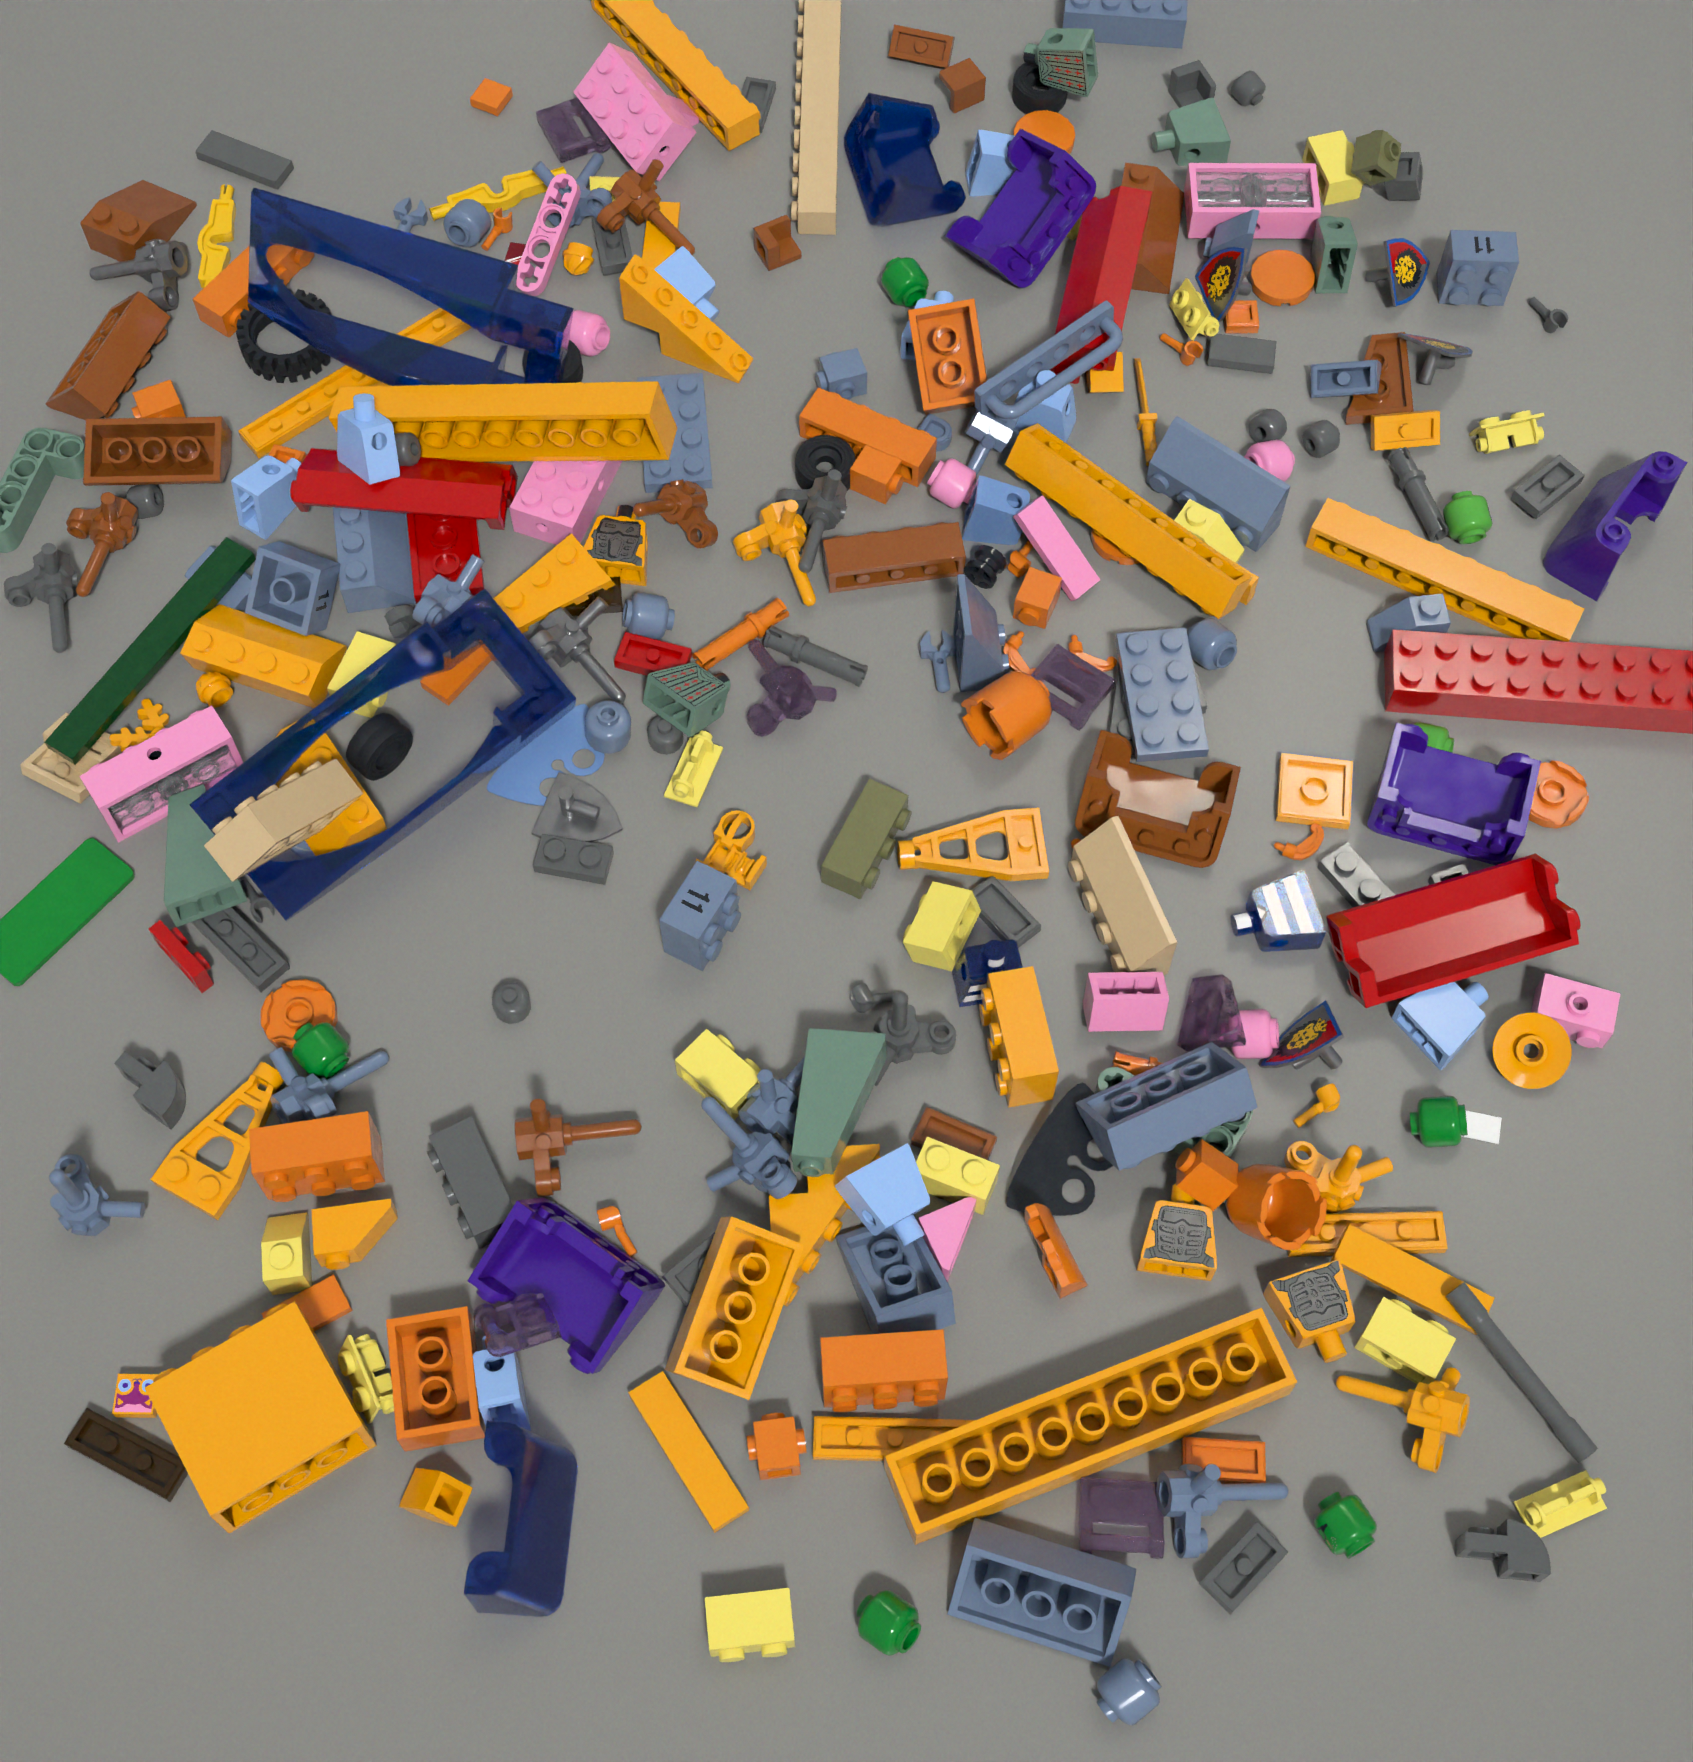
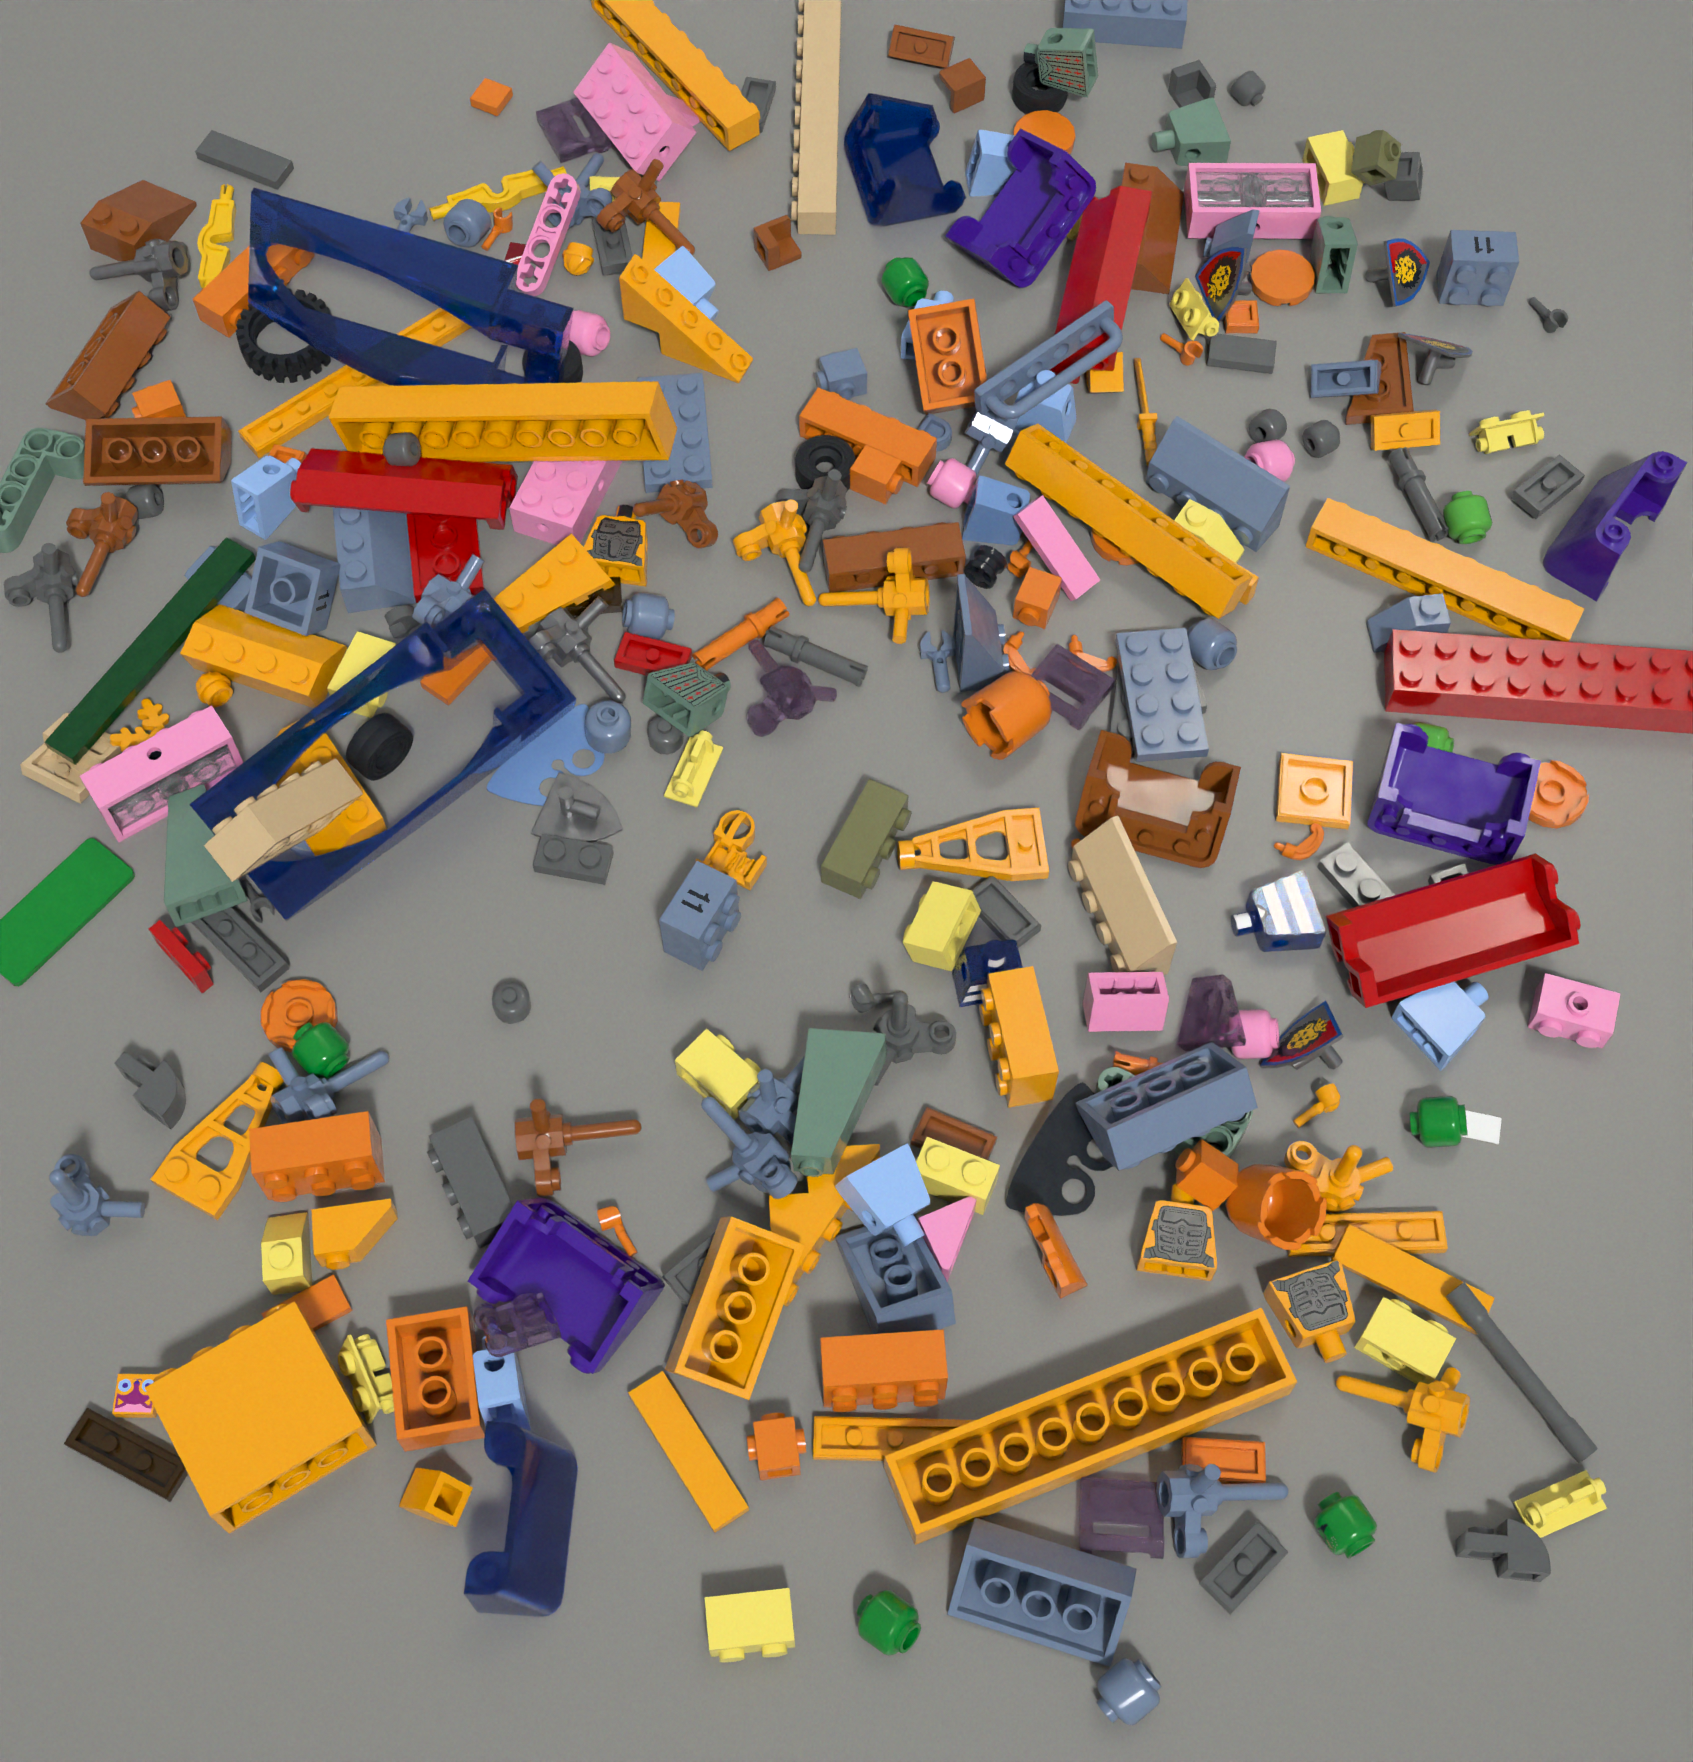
(367, 441): light blue torso -> none
(900, 595): none -> light orange piece
(1552, 1046): light orange dish -> none

